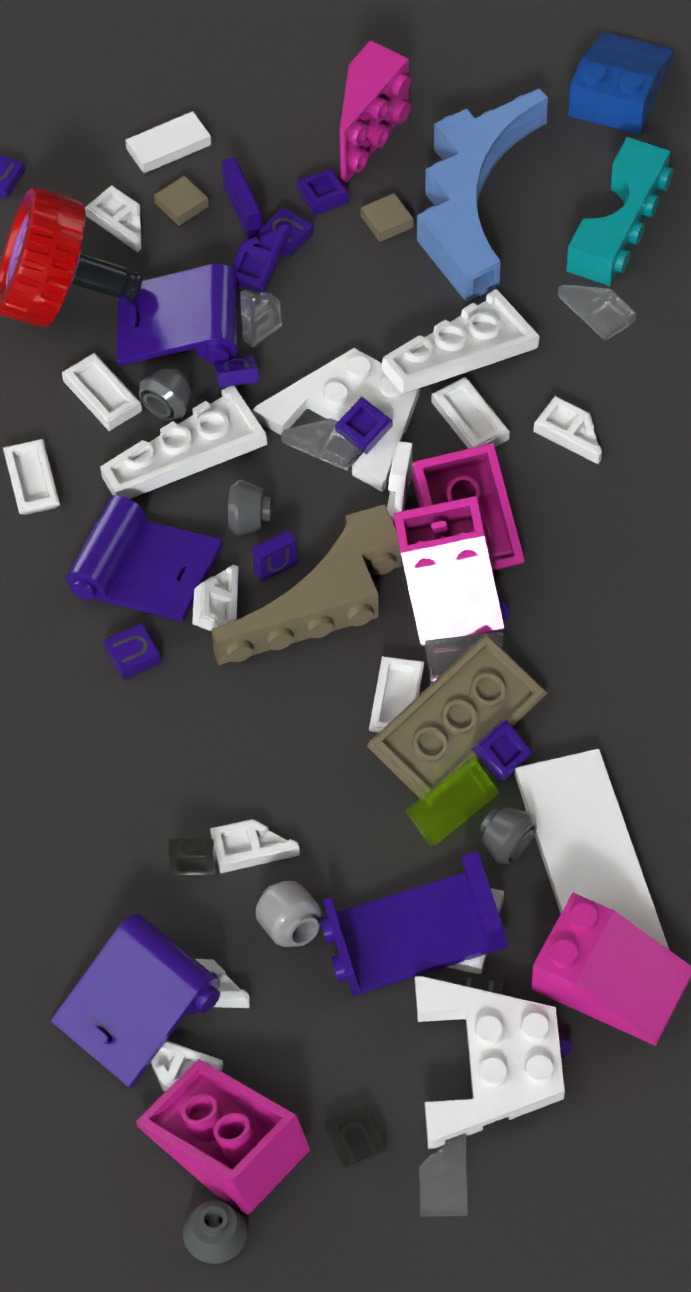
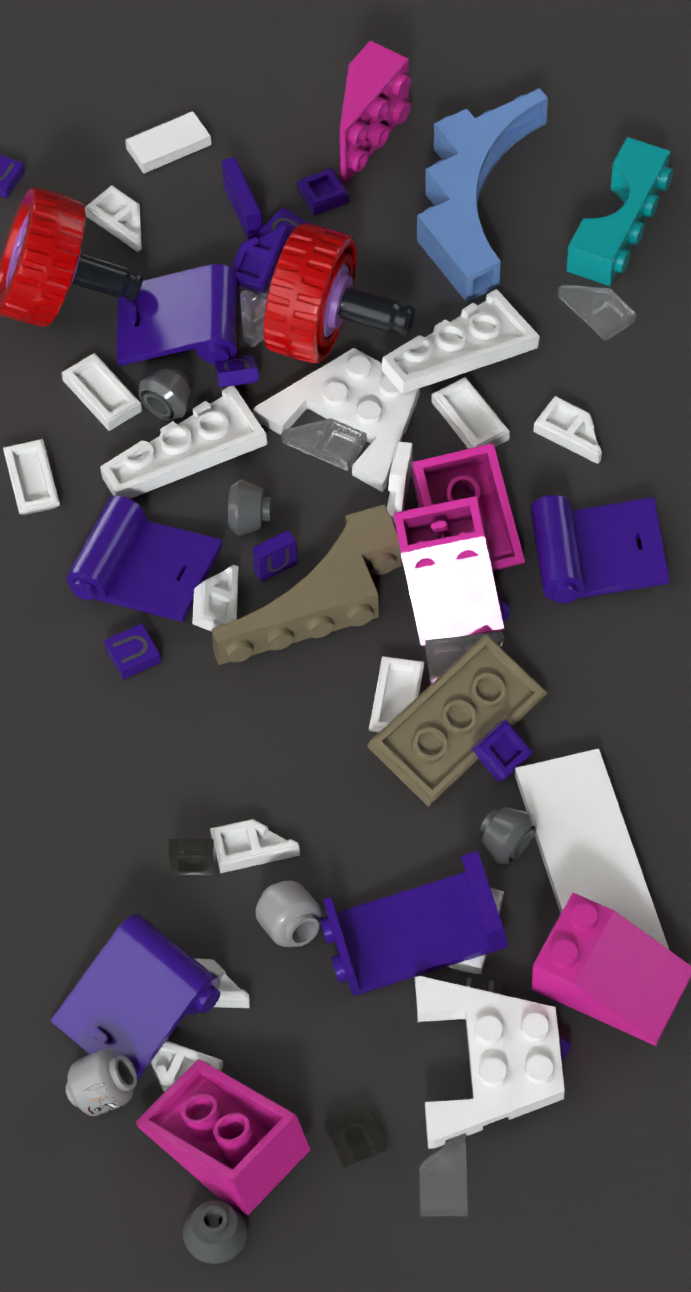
(101, 1082): none -> light grey head
(181, 200): dark tan tile -> none
(316, 294): none -> red wheel
(363, 425): dark purple tile -> none
(387, 217): dark tan tile -> none
(452, 801): clear neon green tile -> none
(597, 547): none -> dark purple door
(618, 82): blue slope -> none

